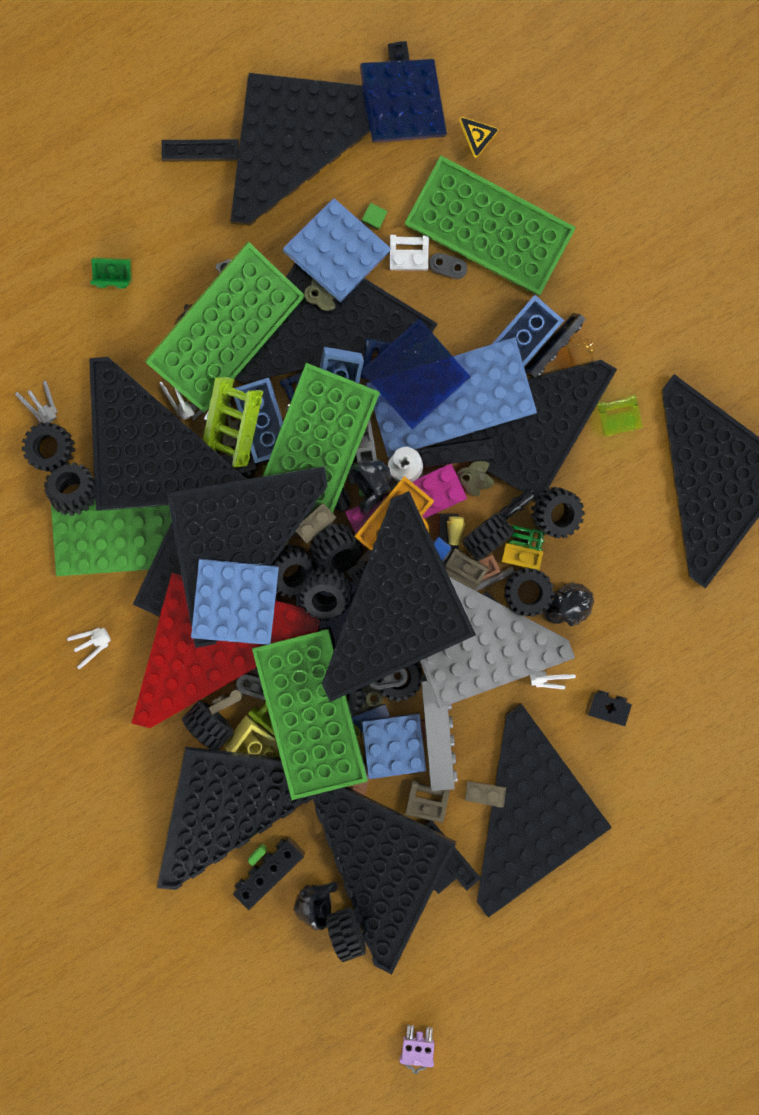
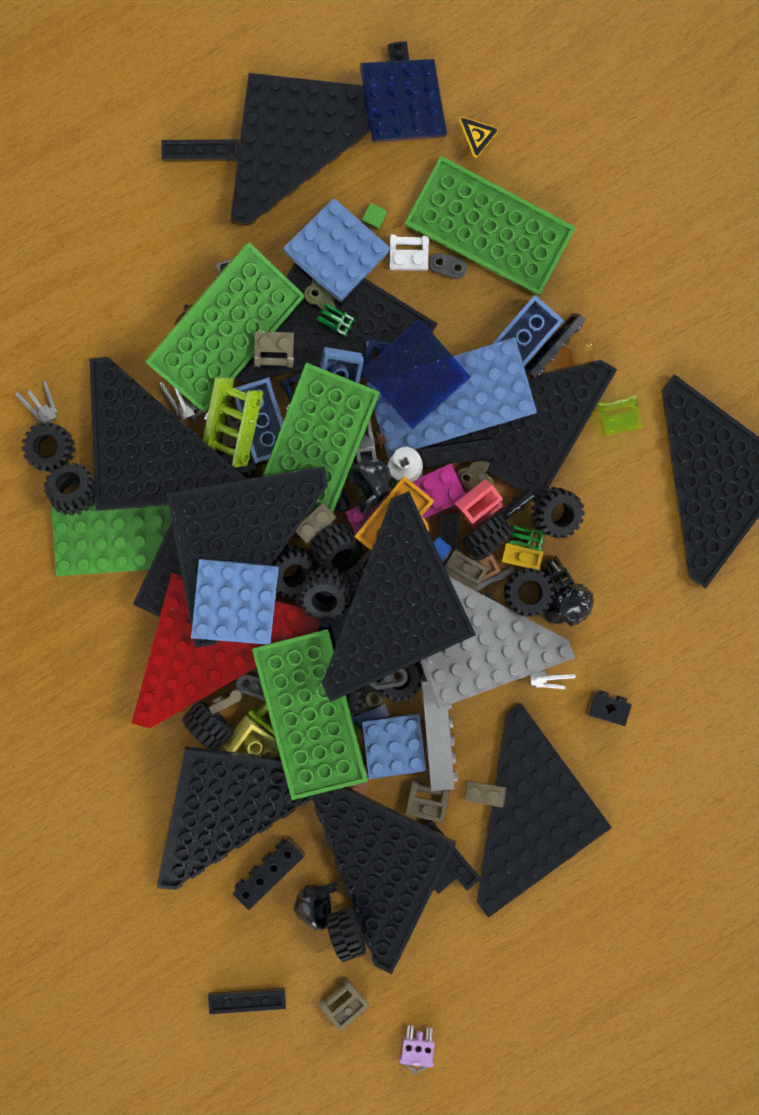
(100, 637): white plant -> none
(111, 272): green bracket -> none
(247, 1000): none -> black plate
(257, 854): bright green tile -> none
(273, 342): none -> dark tan plate
(337, 320): none -> green arm
(348, 1009): none -> dark tan plate
(379, 439): none -> reddish brown plate
(455, 529): light yellow cone -> none
(479, 504): none -> coral piece
(558, 575): none -> black arm

